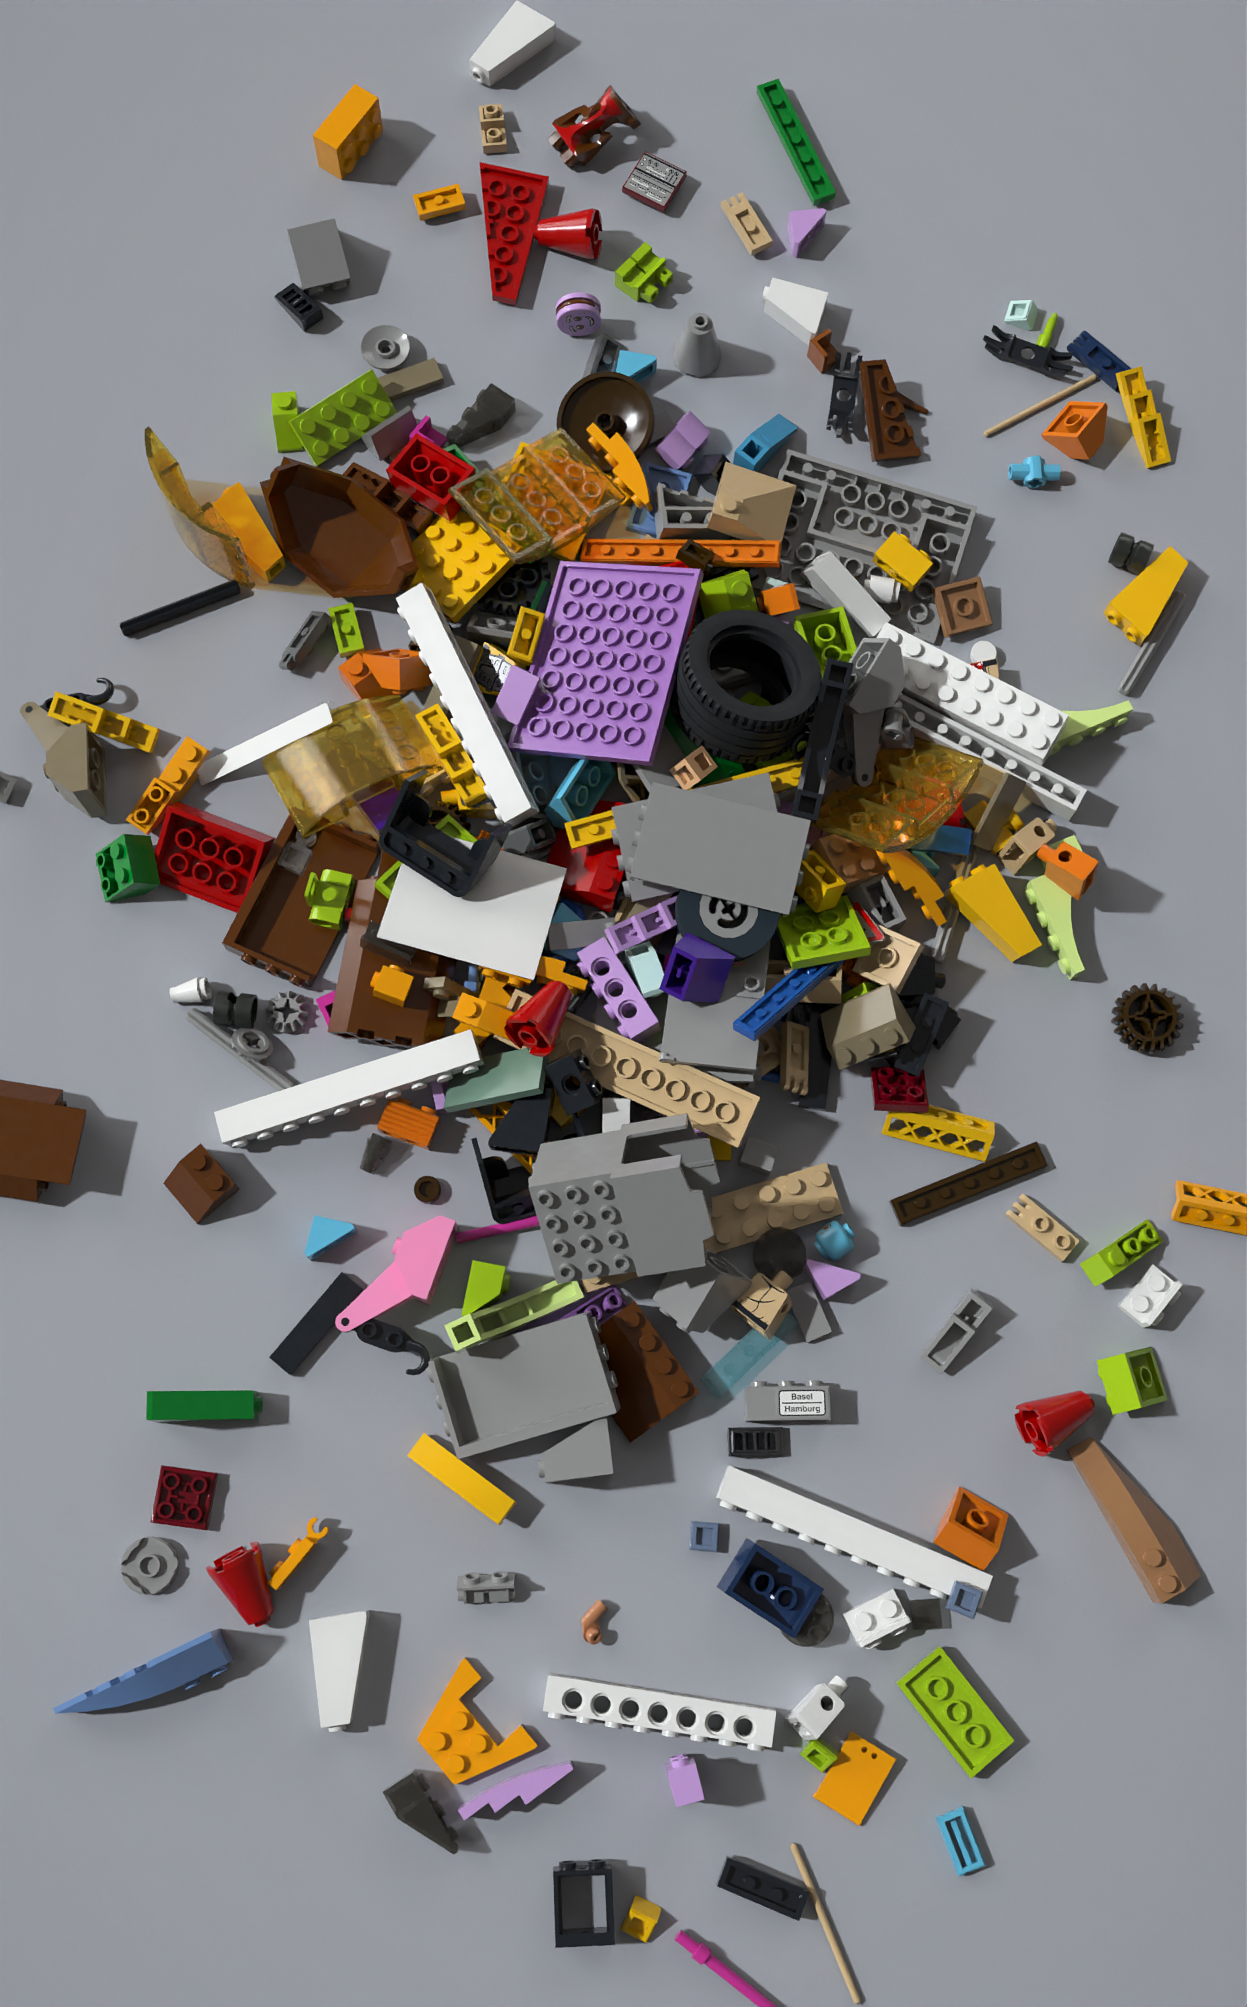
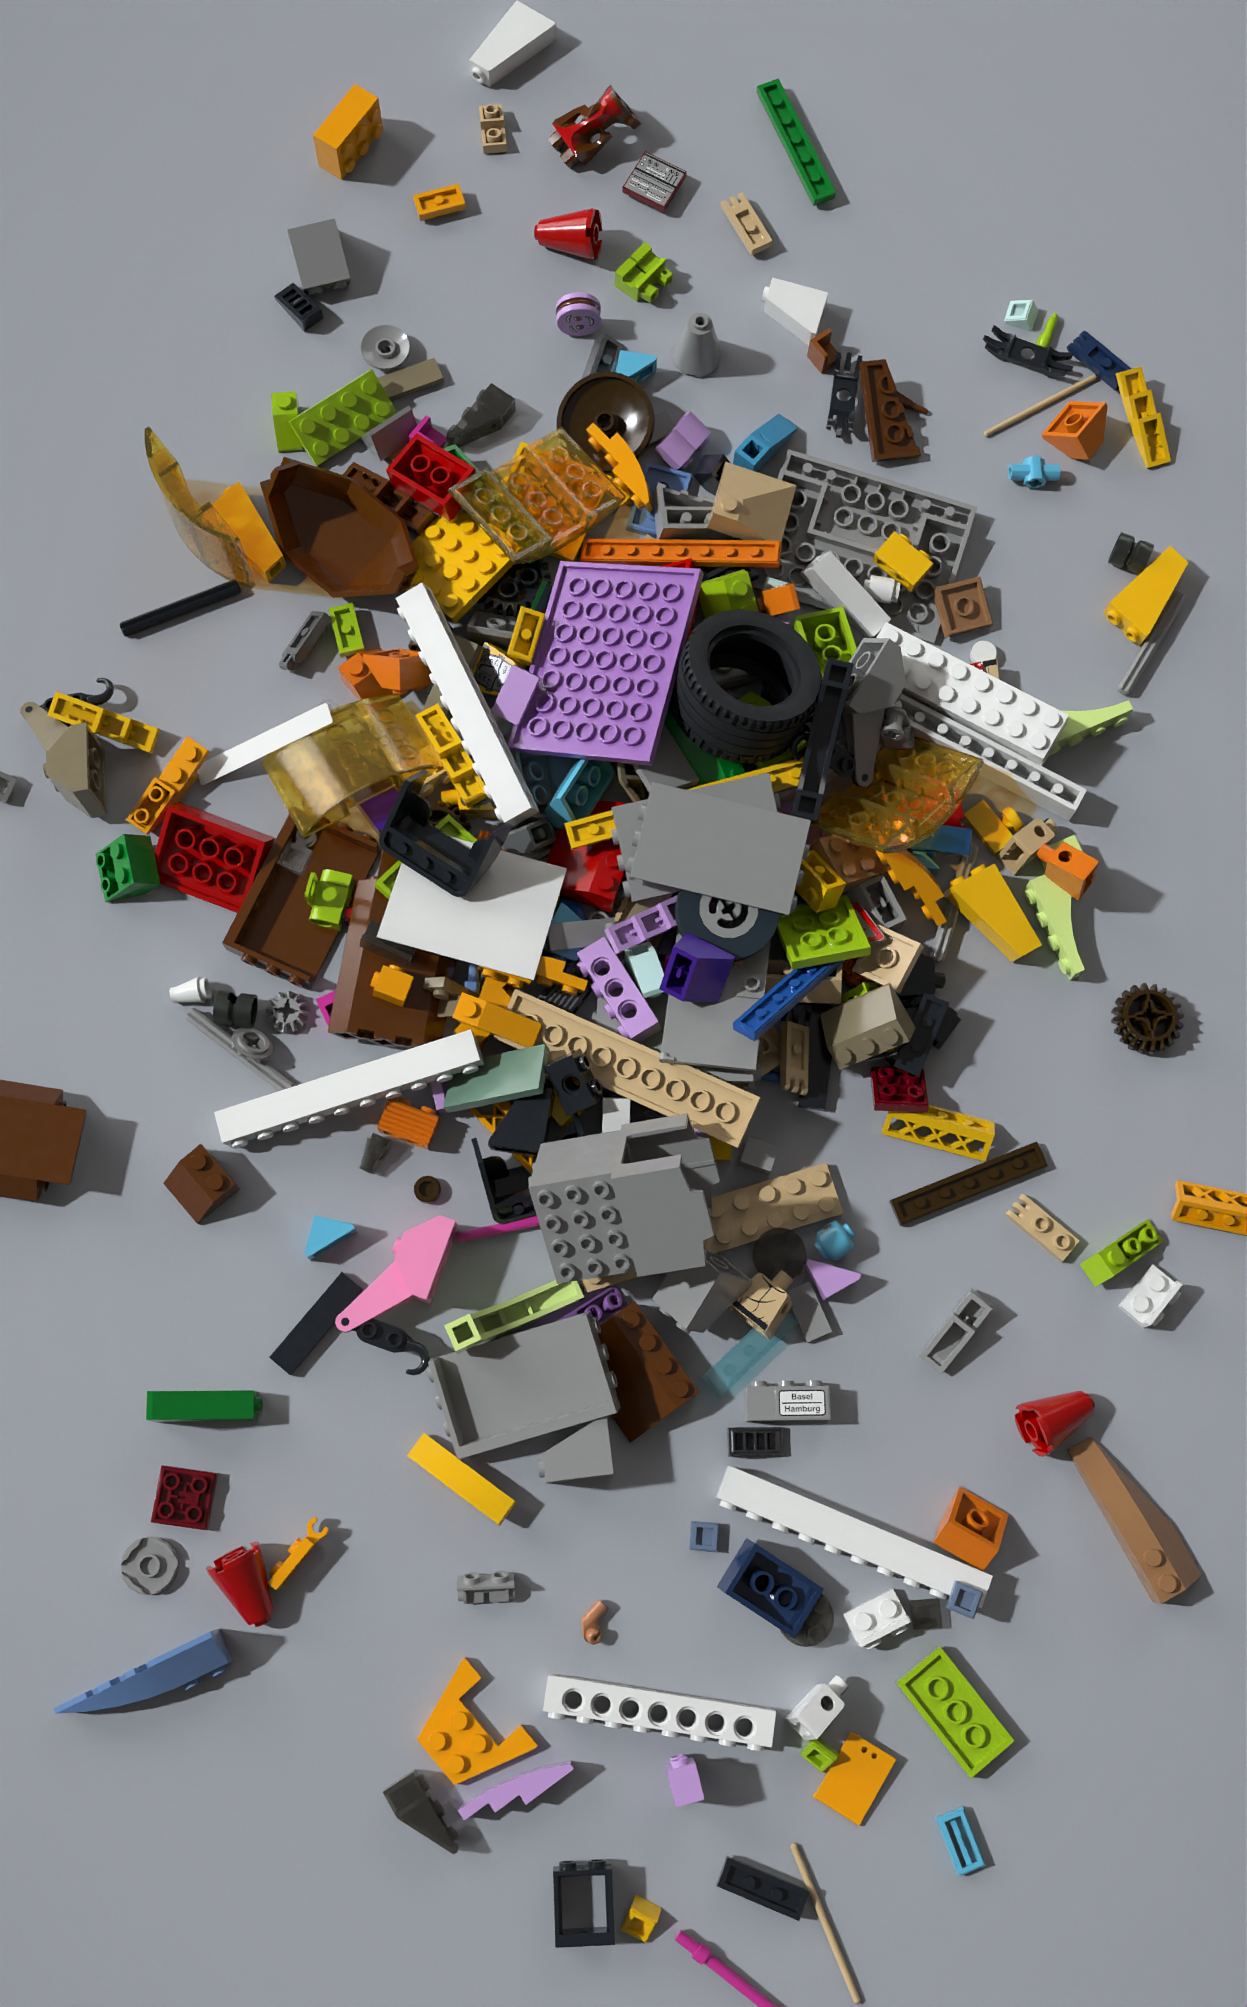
(337, 1660): white slope -> none
(485, 1286): lime slope -> none
(511, 211): red wing -> none
(540, 1019): red cone -> none
(693, 768): light nougat brick -> none
(697, 557): dark brown bracket -> none
(803, 227): lavender slope -> none
(997, 811): dark tan slope -> none
(1131, 1380): lime slope -> none

